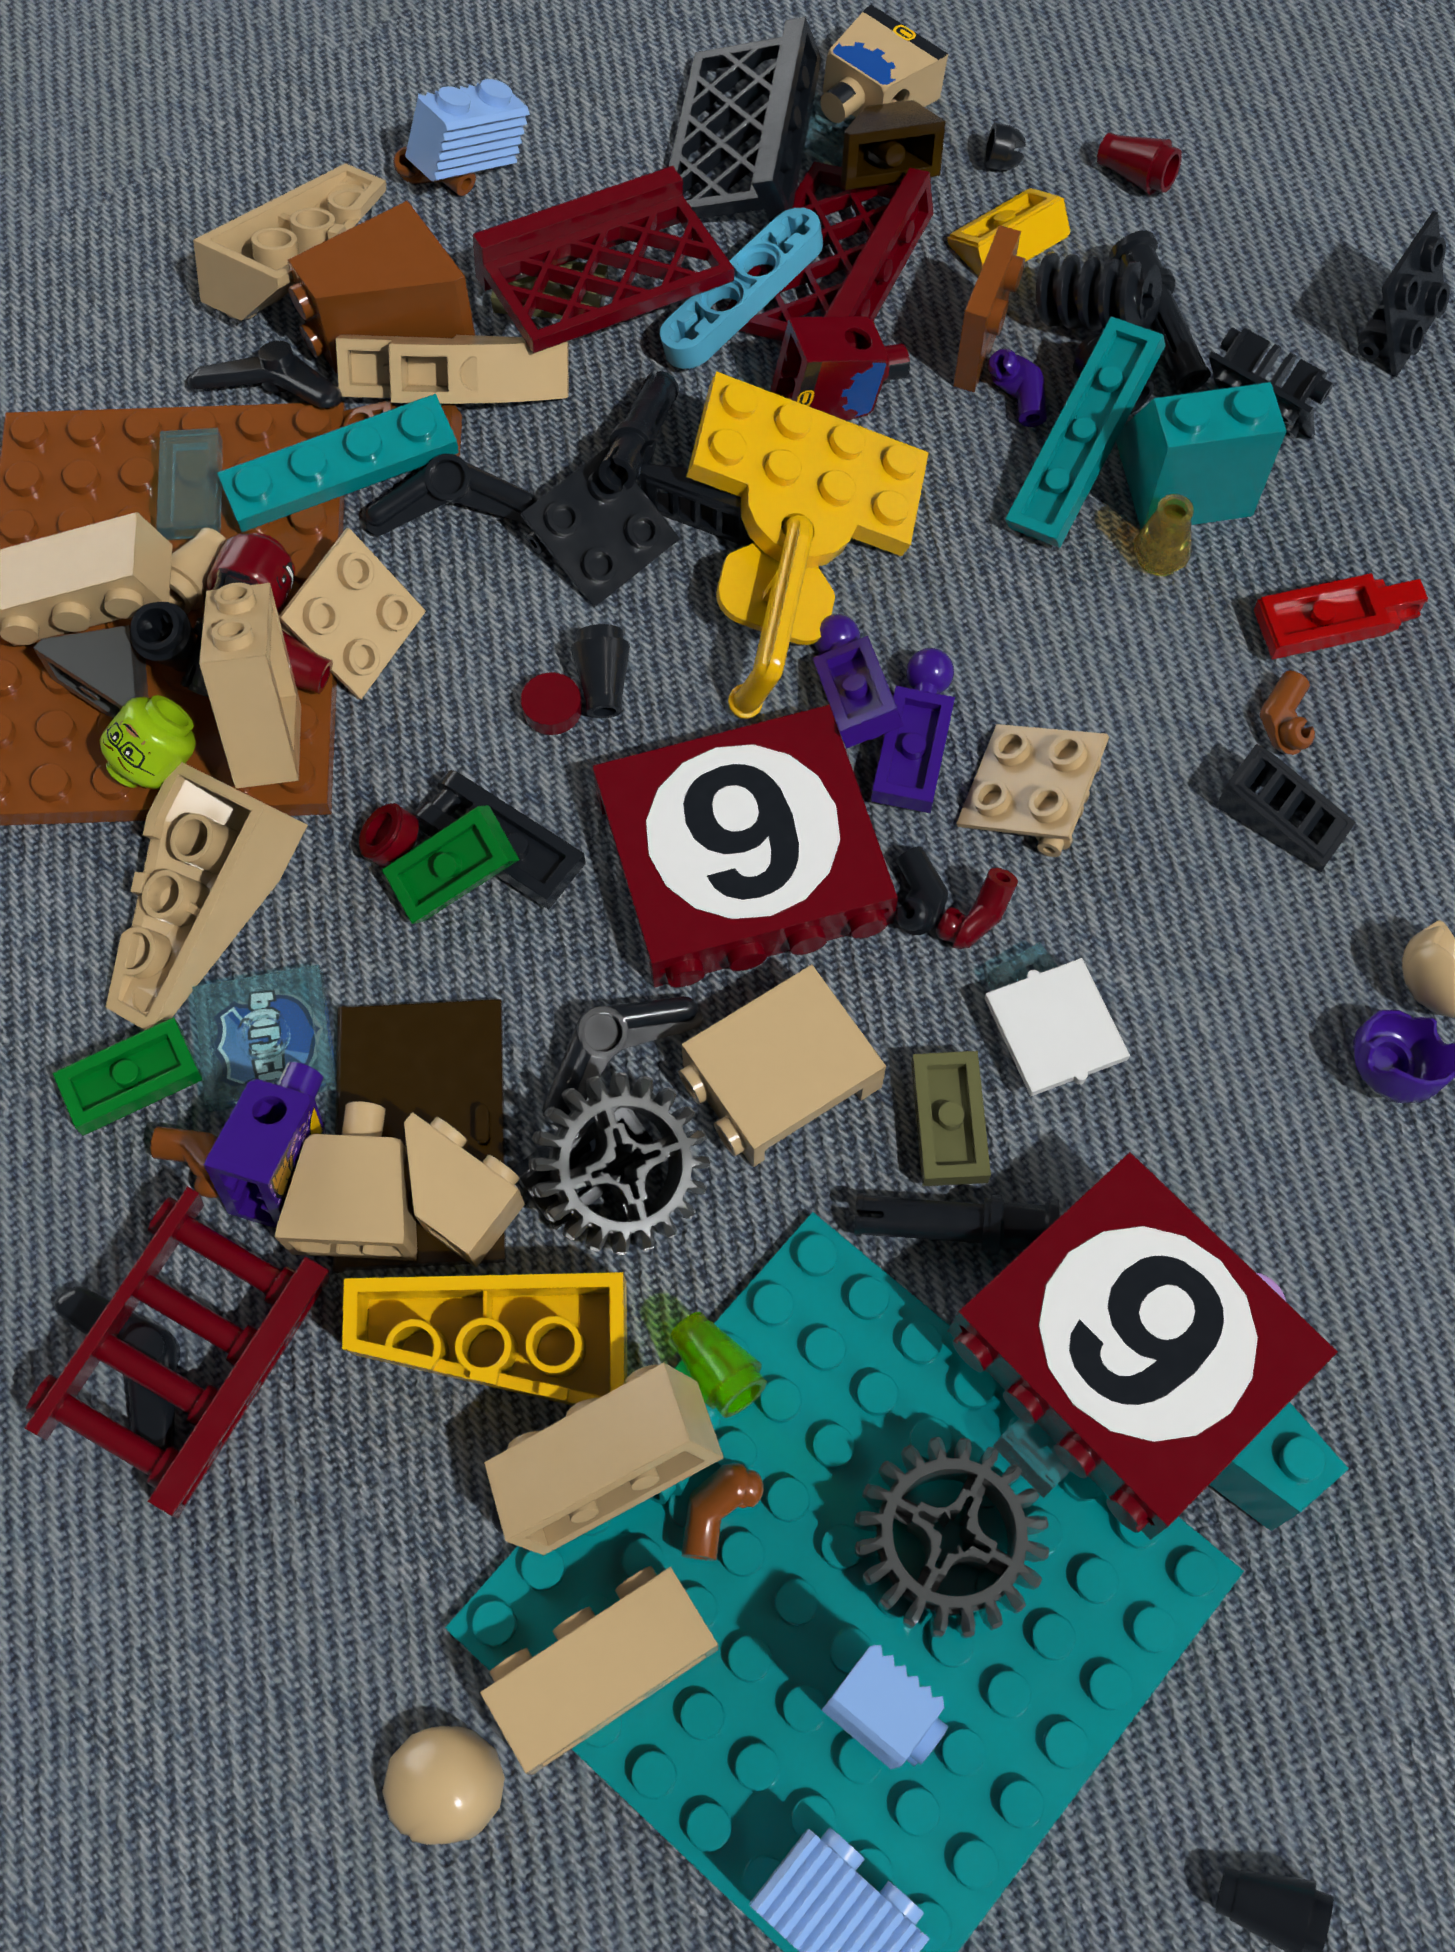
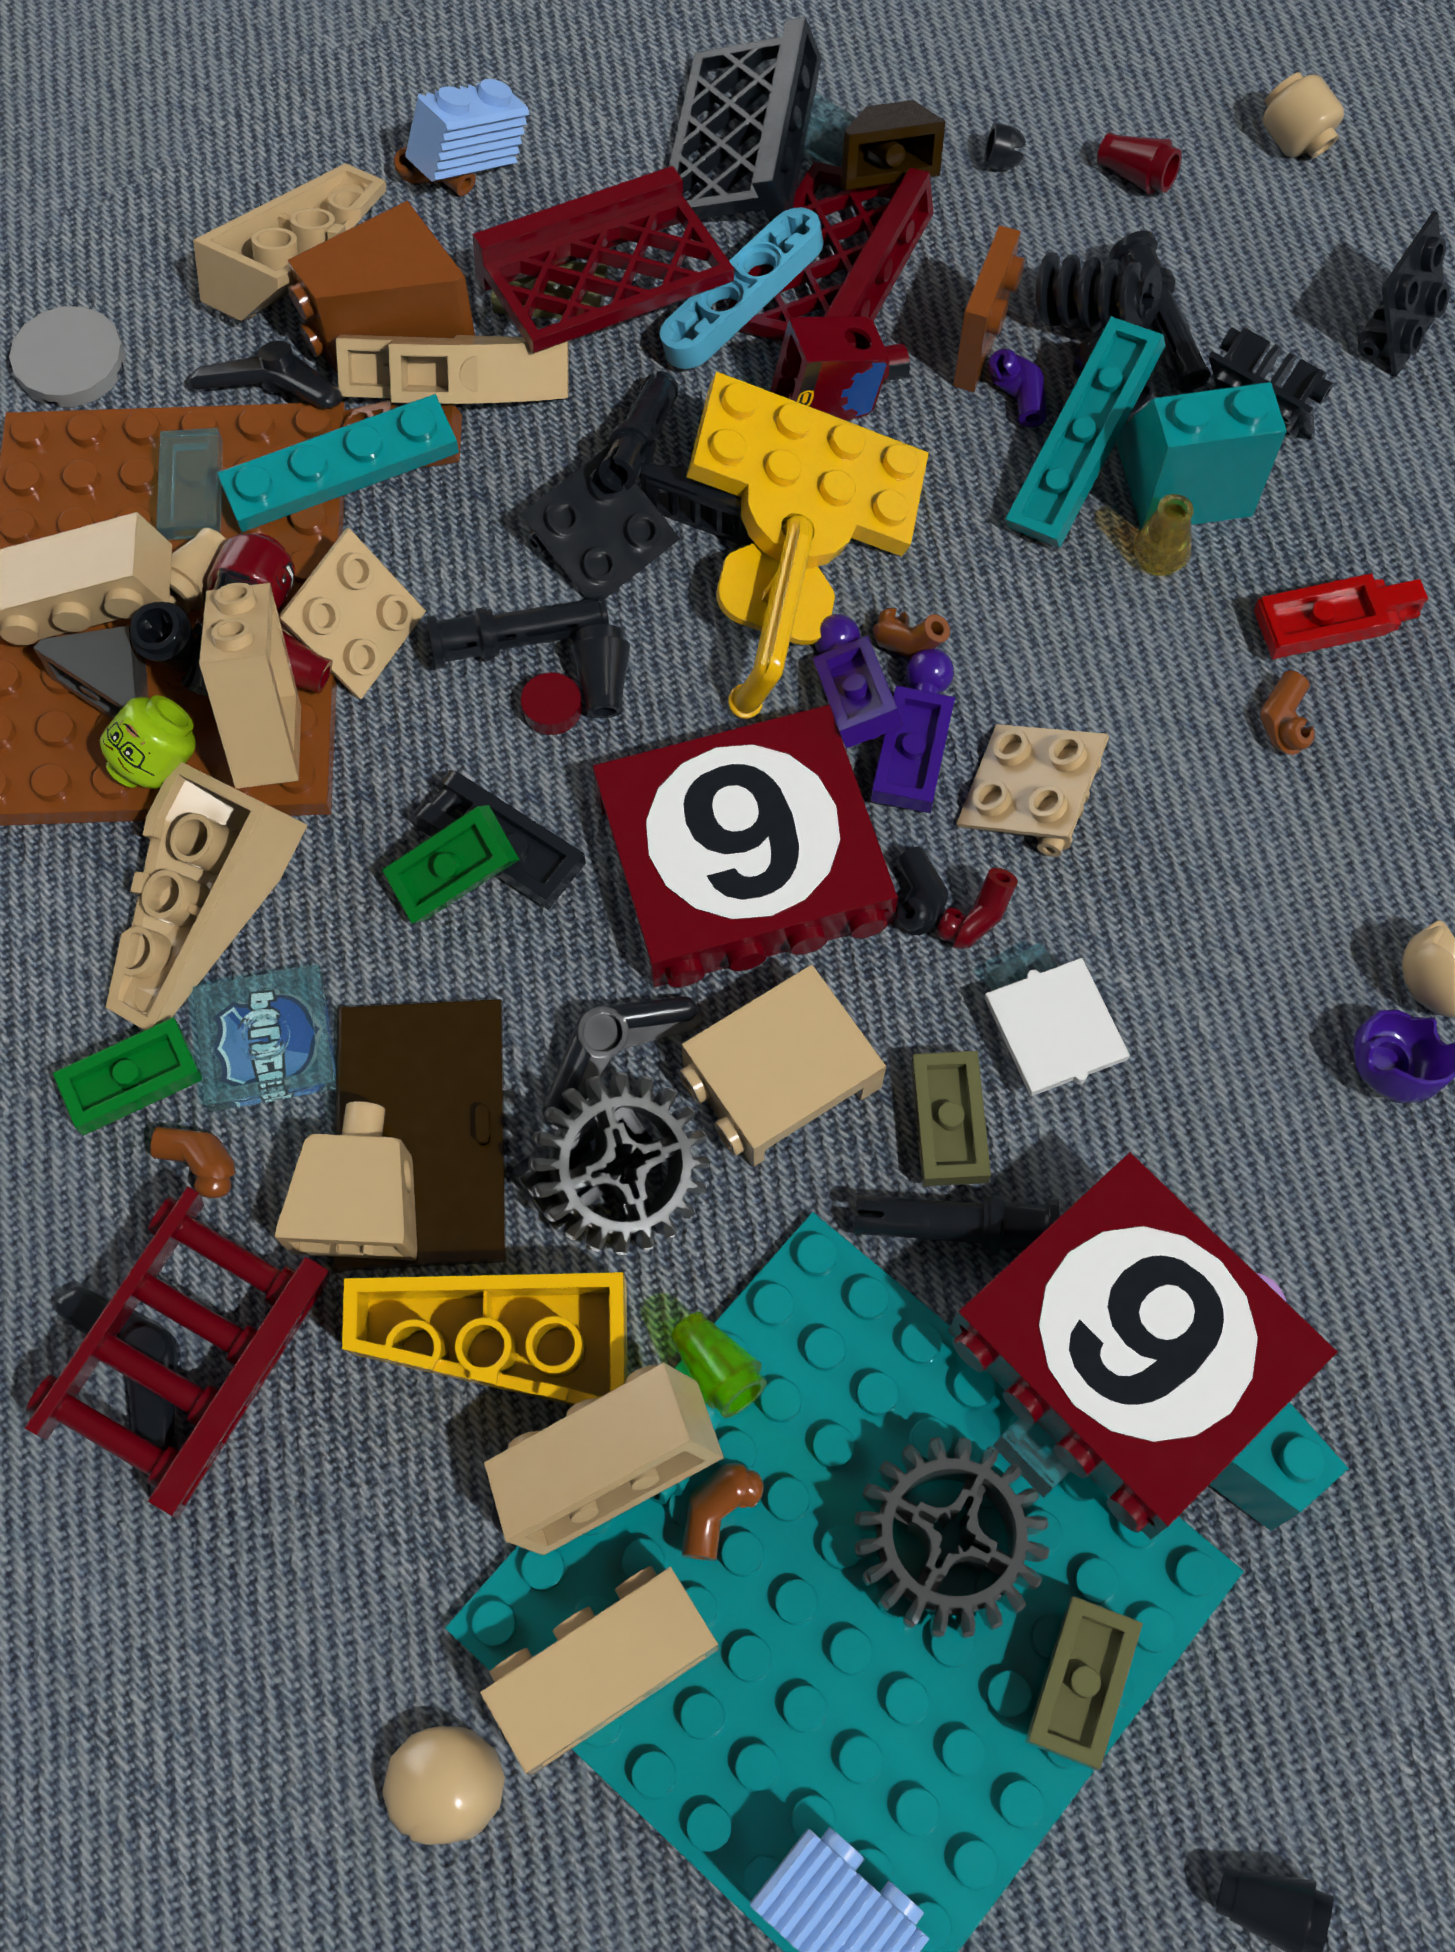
(67, 356): none -> light grey tile
(263, 1142): dark purple torso -> none
(388, 834): dark red tile -> none
(443, 482): black piece -> none
(454, 1193): tan slope -> none
(488, 633): none -> black pin
(880, 64): tan torso -> none
(887, 1710): light blue brick -> none
(896, 635): none -> dark orange arm
(1033, 212): yellow slope -> none
(1084, 1683): none -> olive plate
(1284, 782): black slope -> none
(1303, 115): none -> tan head

